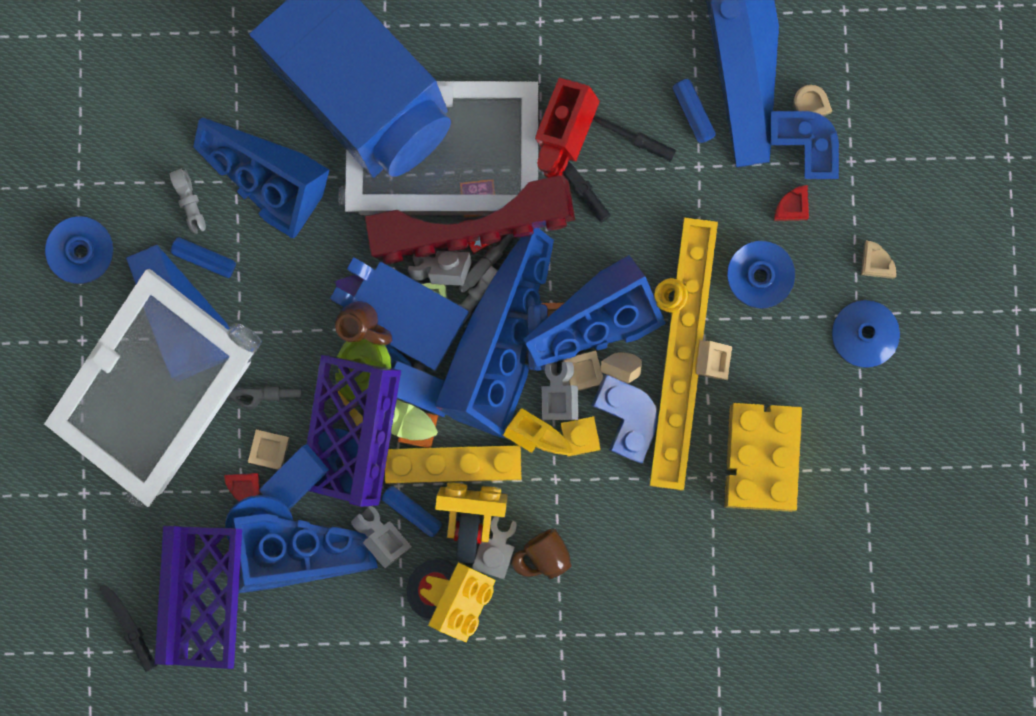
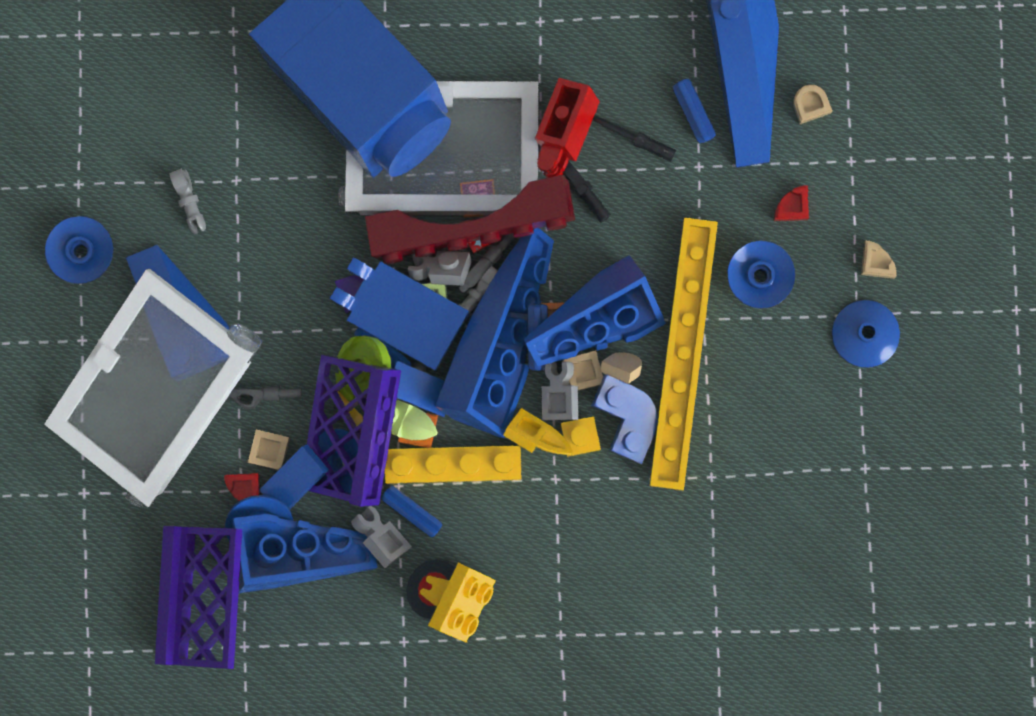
(134, 634): black piece -> none
(203, 257): blue axle -> none
(274, 177): blue wedge -> none
(360, 322): reddish brown piece -> none
(471, 505): yellow plate -> none
(495, 555): light grey plate -> none
(547, 554): reddish brown piece -> none
(662, 293): yellow plate -> none
(713, 360): tan tile -> none
(765, 456): yellow piece -> none
(815, 133): blue plate -> none

